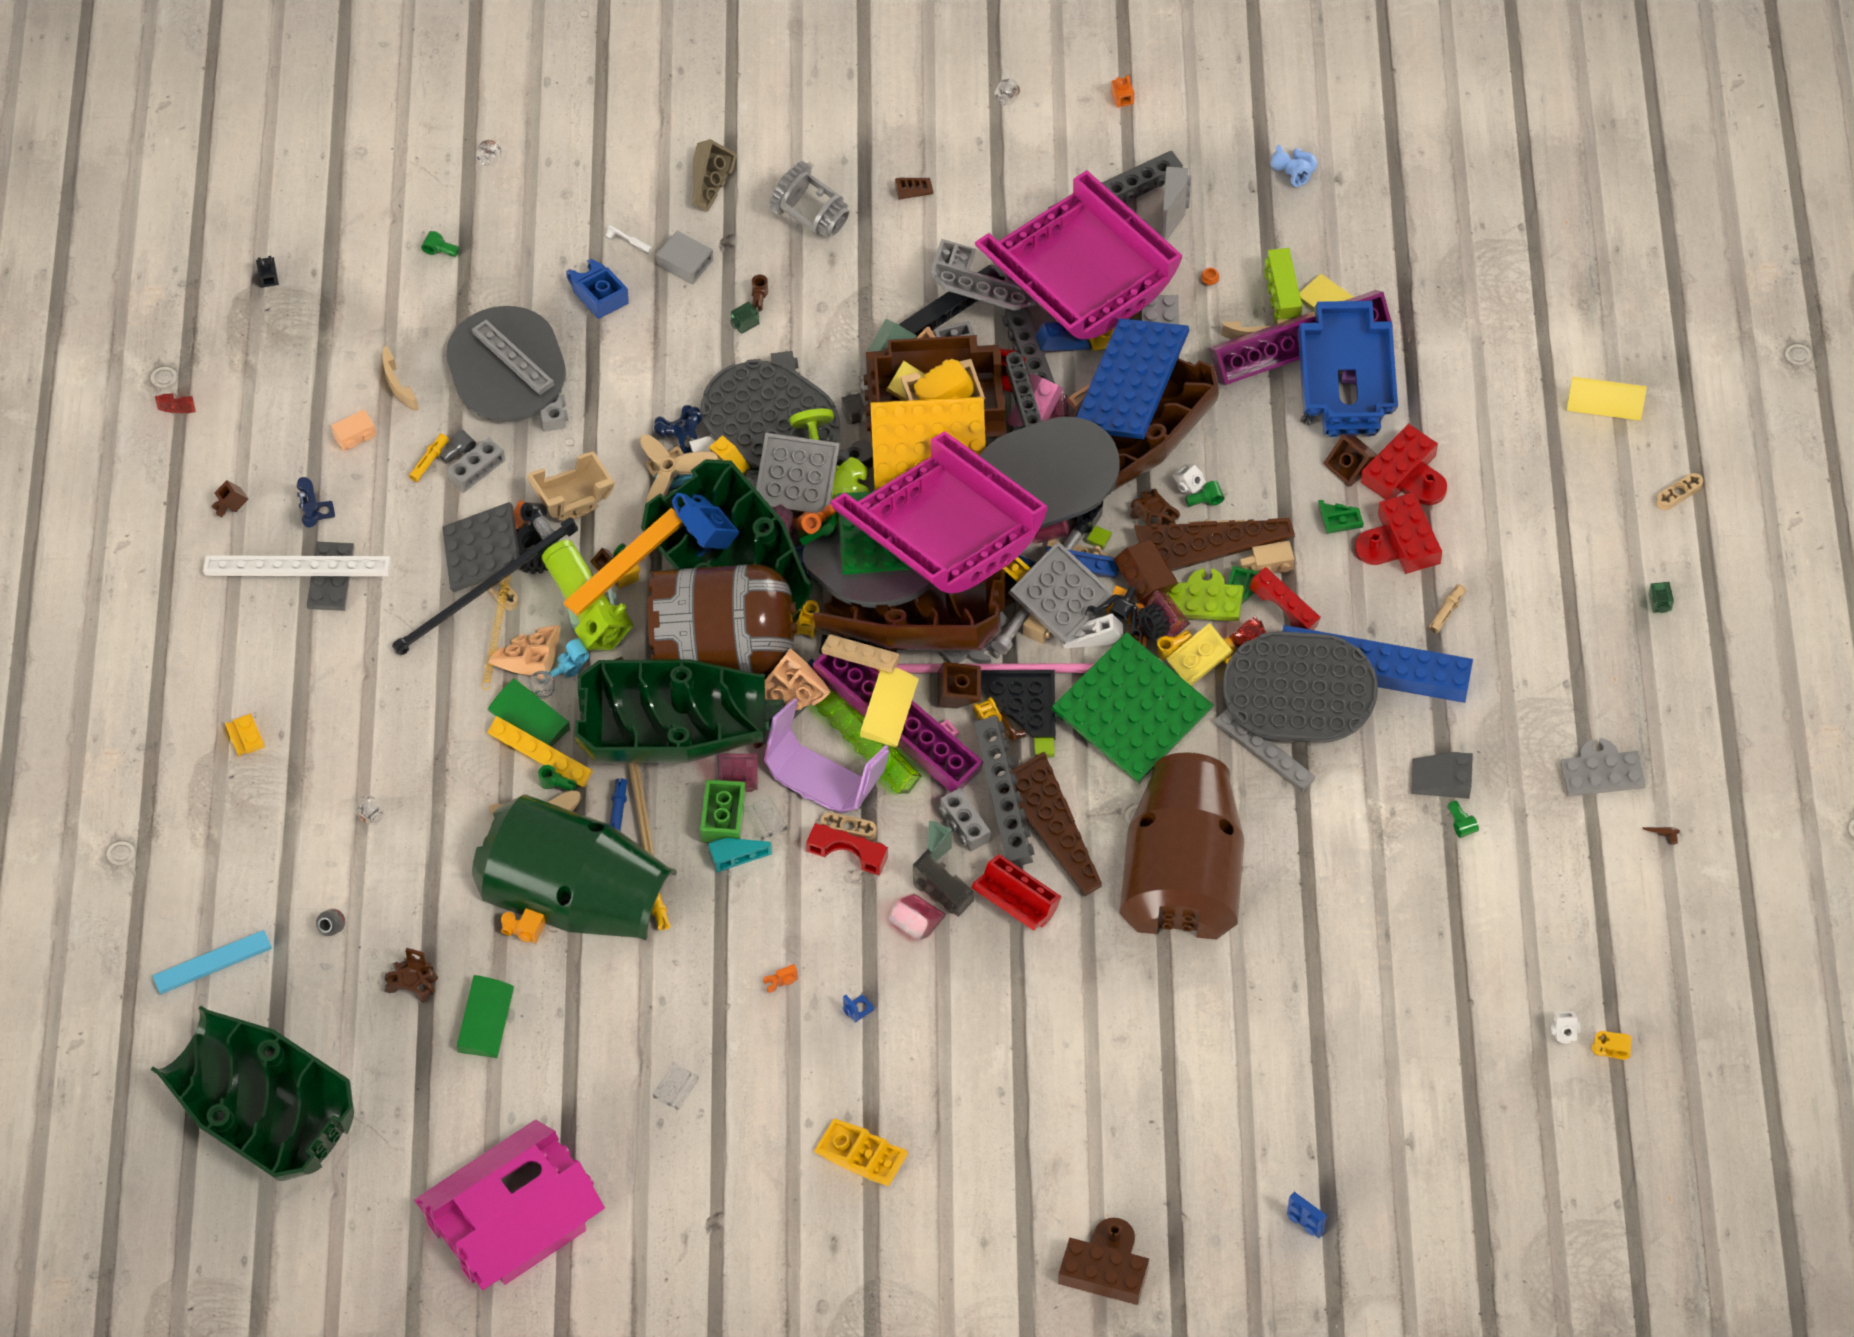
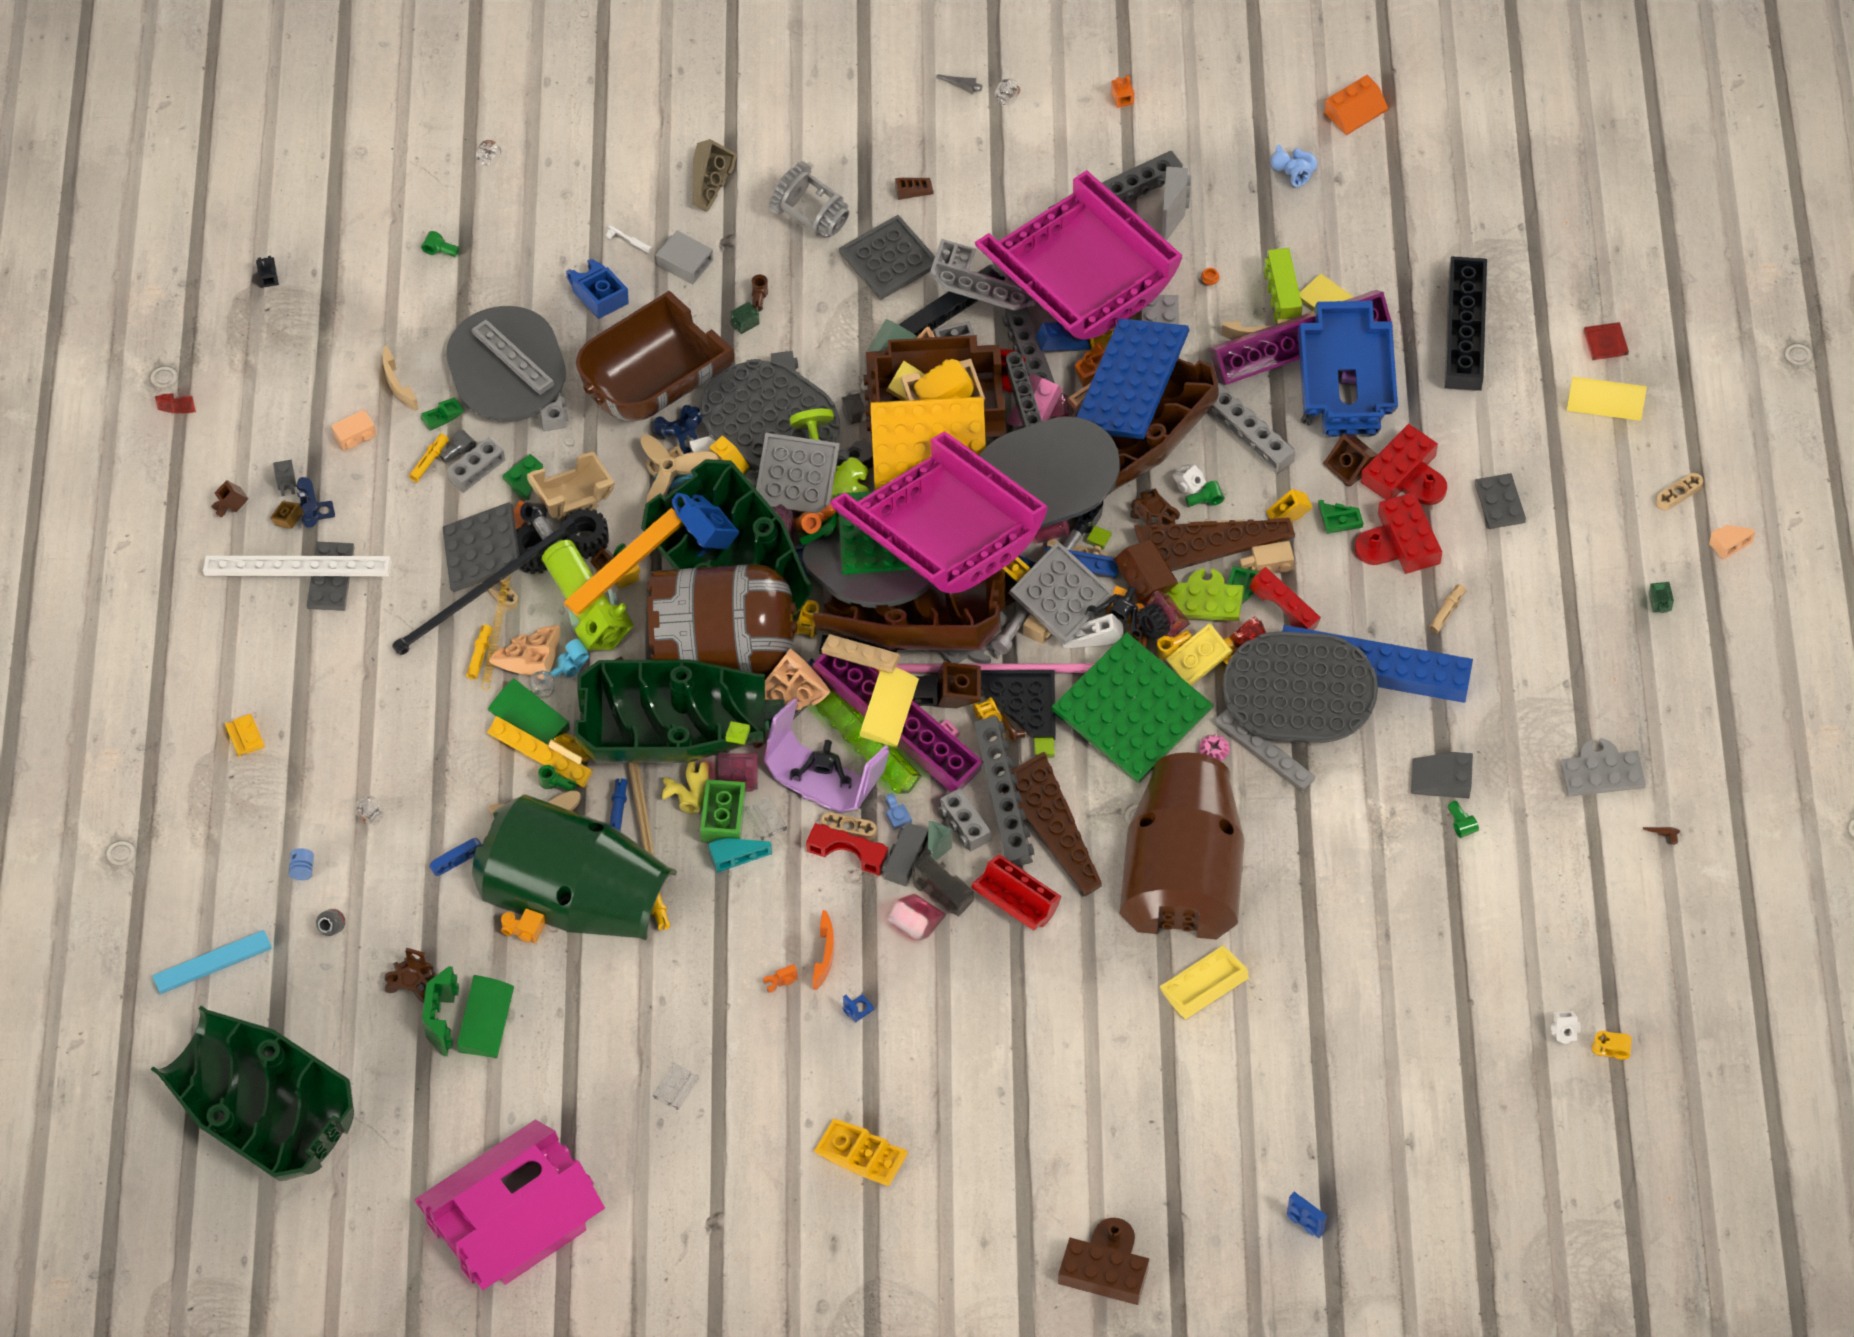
(285, 476): none -> dark grey brick
(287, 514): none -> pearl gold piece
(301, 864): none -> medium blue piece
(439, 989): none -> green slope
(446, 412): none -> green slope
(455, 857): none -> blue beam
(481, 645): none -> yellow pin
(517, 476): none -> green wing
(567, 746): none -> yellow plate
(589, 521): none -> black tyre
(650, 360): none -> reddish brown cylinder
(692, 800): none -> light yellow piece
(737, 733): none -> lime plate
(822, 969): none -> orange slope
(823, 764): none -> black piece
(888, 257): none -> dark grey plate
(897, 814): none -> medium blue plate
(905, 853): none -> dark grey brick
(926, 691): none -> black brick
(967, 84): none -> flat silver piece
(1088, 365): none -> orange slope
(1204, 982): none -> light yellow slope
(1220, 753): none -> bright pink gear
(1251, 429): none -> light grey brick
(1291, 505): none -> yellow slope
(1355, 105): none -> orange slope
(1466, 323): none -> black brick
(1500, 501): none -> dark grey plate
(1606, 341): none -> clear red tile
(1730, 539): none -> light nougat slope

